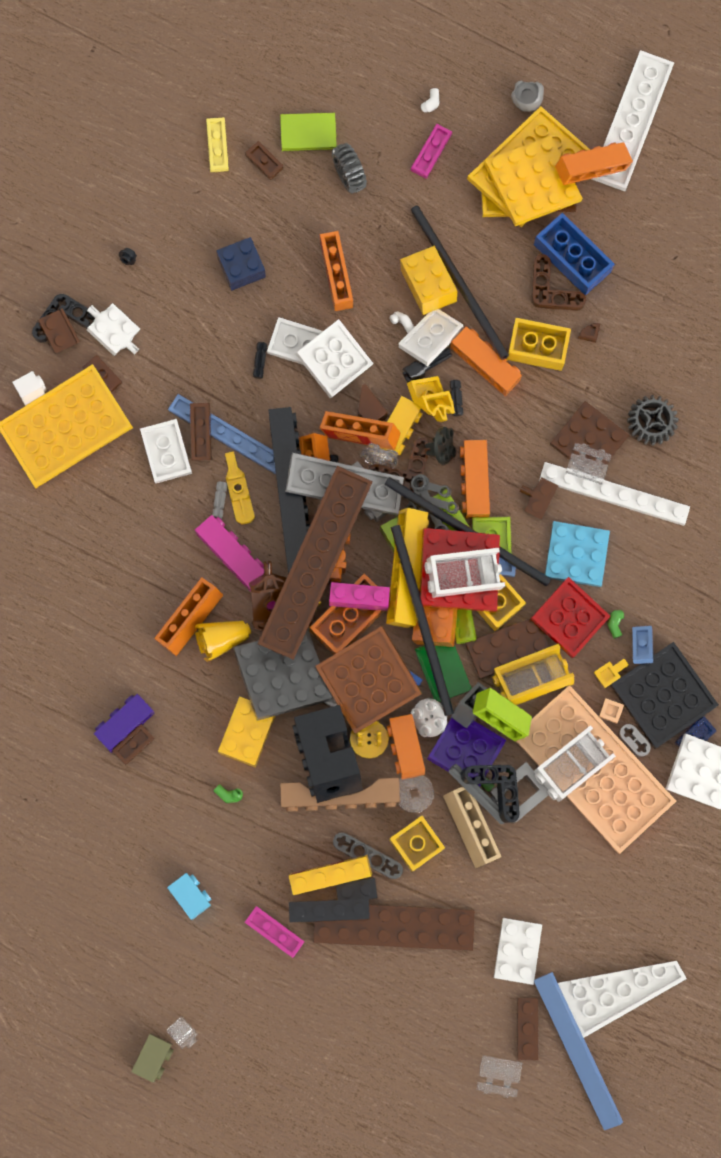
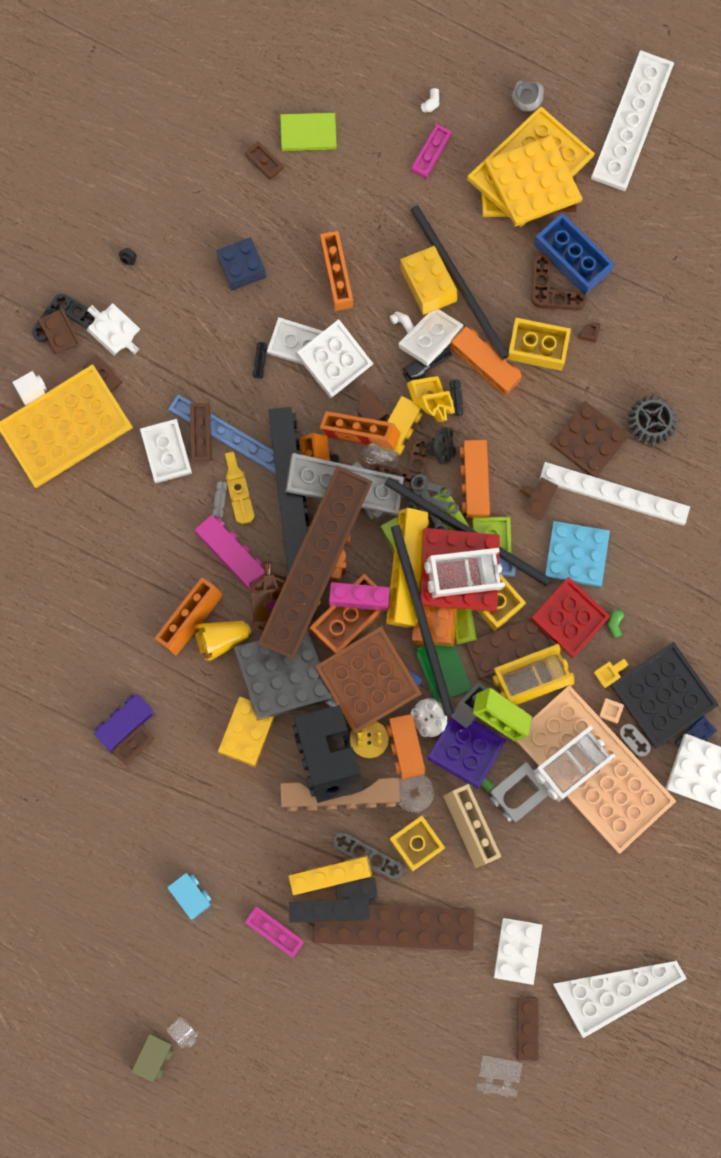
(217, 144): light yellow tile -> none
(229, 796): bright green arm -> none
(349, 168): dark grey gear -> none
(477, 793): dark grey axle -> none
(502, 782): black beam -> none
(578, 1051): medium blue tile -> none
(588, 468): clear plate -> none
(593, 163): orange brick -> none
(642, 644): medium blue plate -> none

